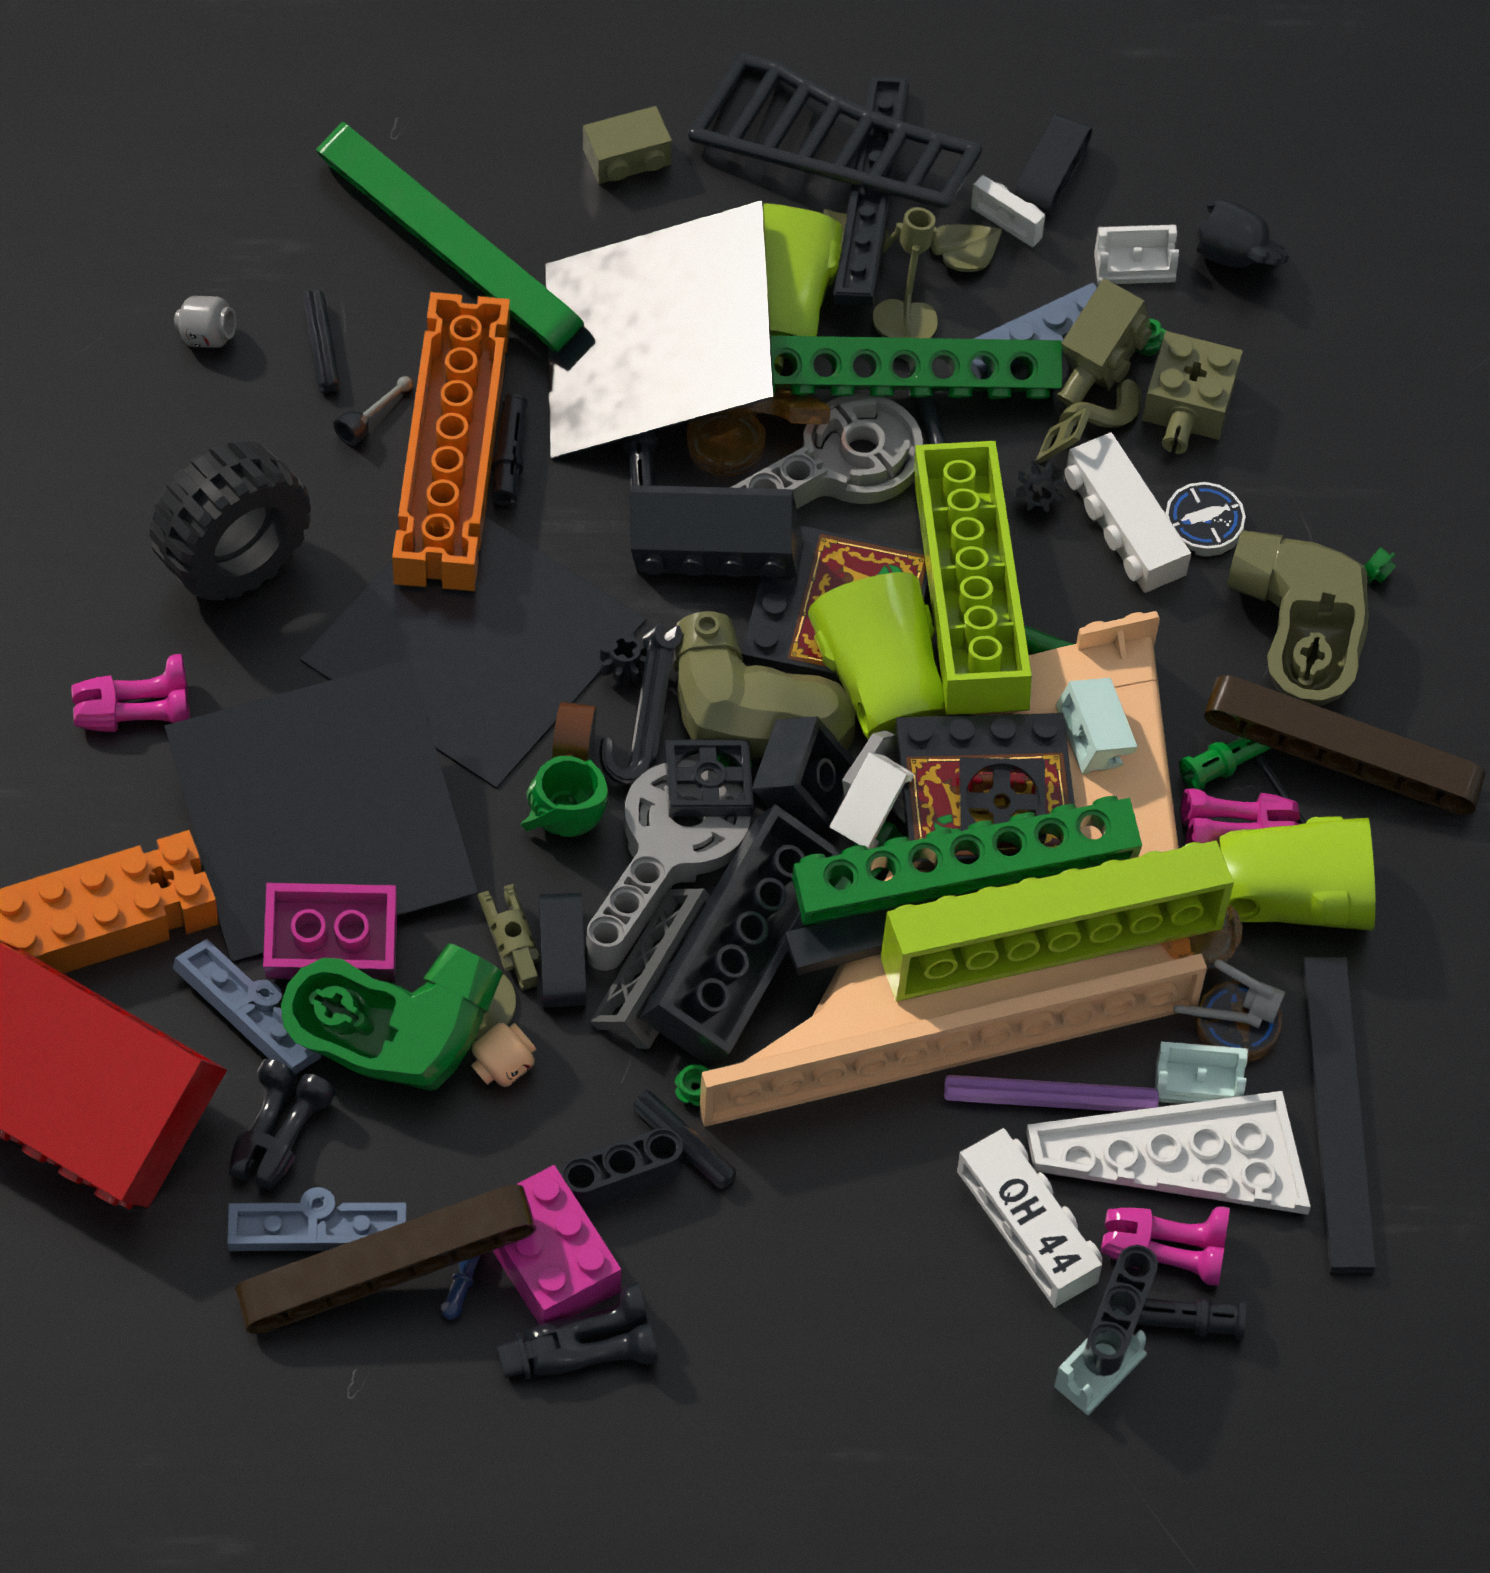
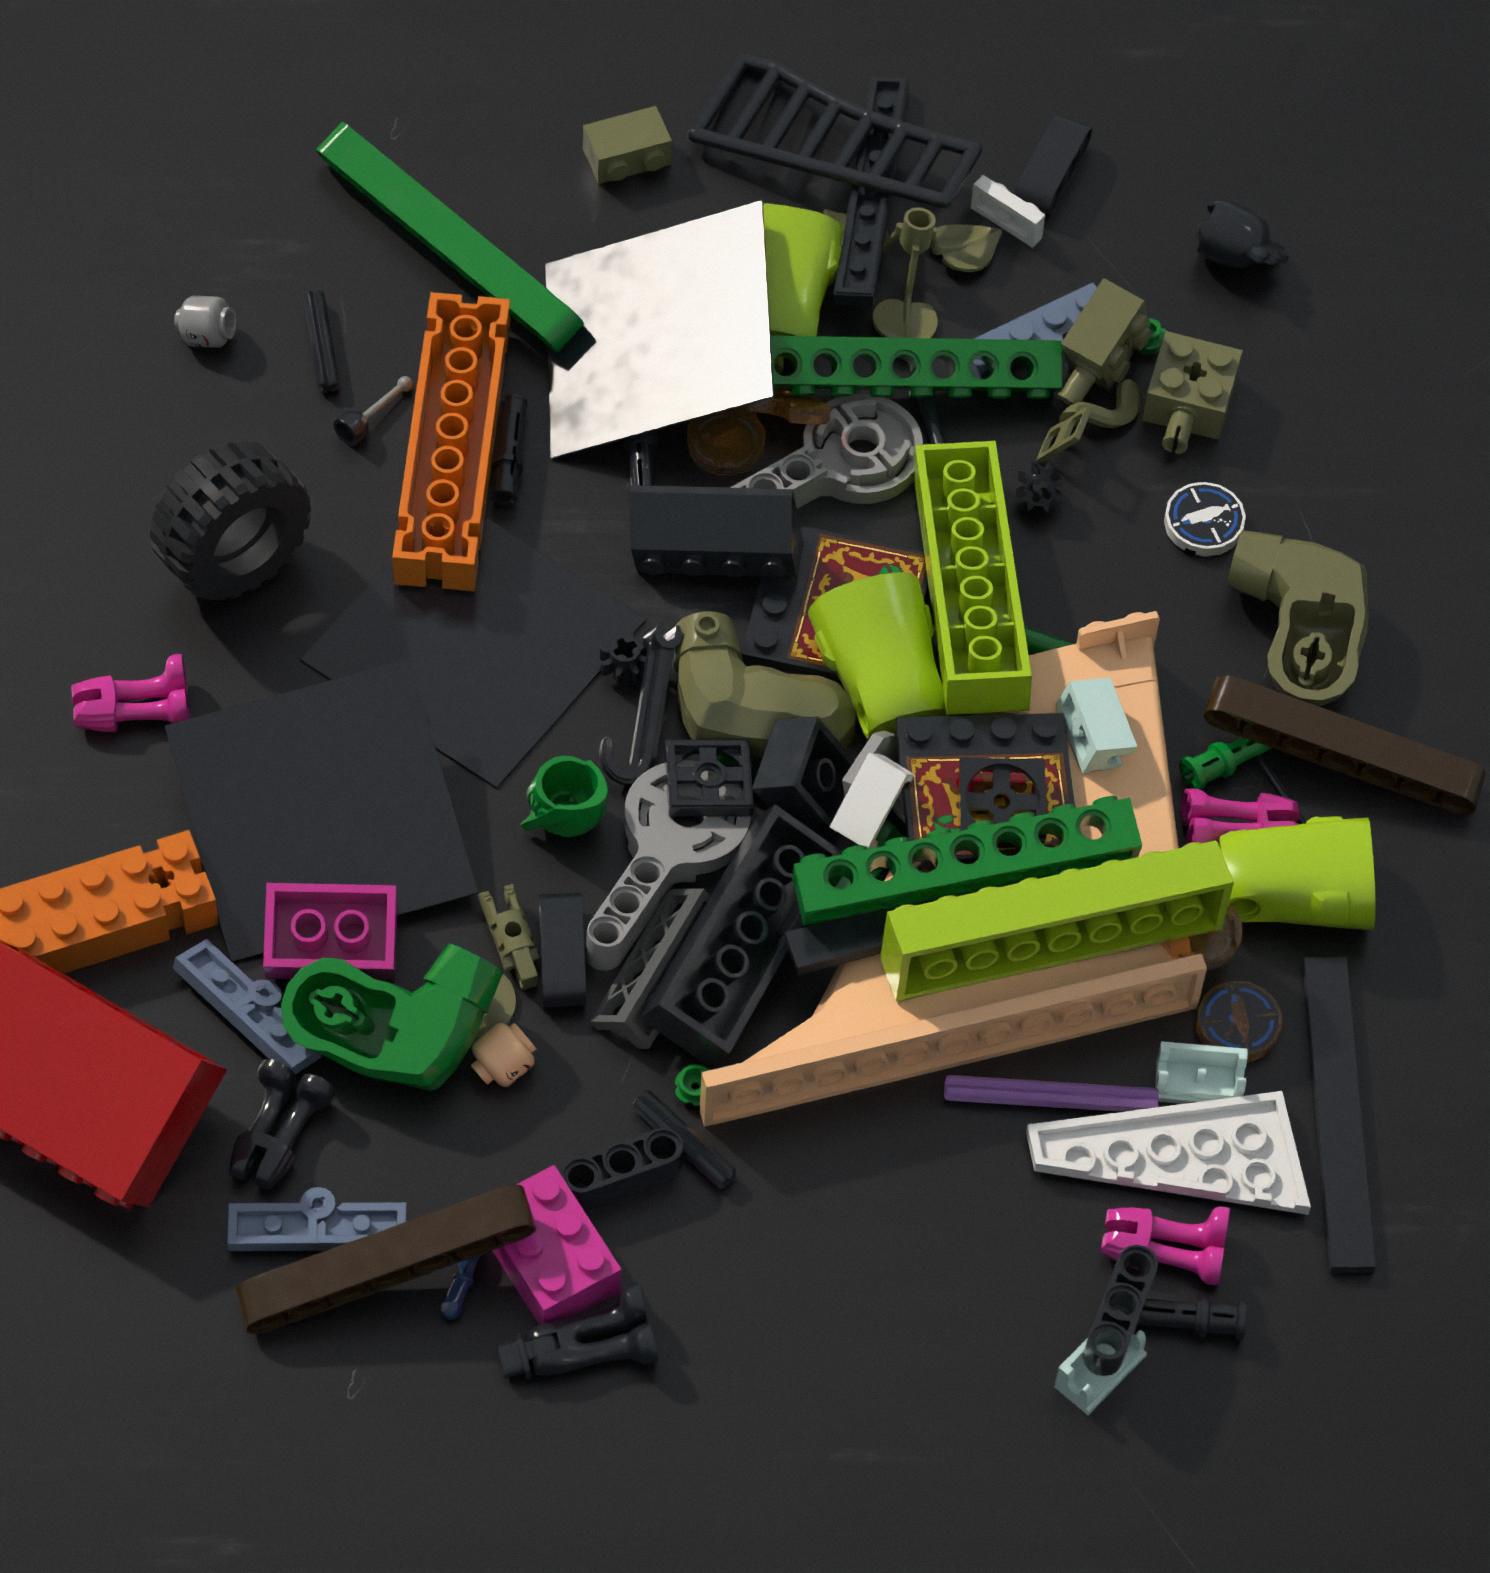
(574, 730): reddish brown piece -> none
(1030, 1217): white brick -> none
(1127, 513): white brick -> none
(1136, 254): white hinge -> none
(1261, 1000): light grey plant -> none
(1379, 566): green plate -> none

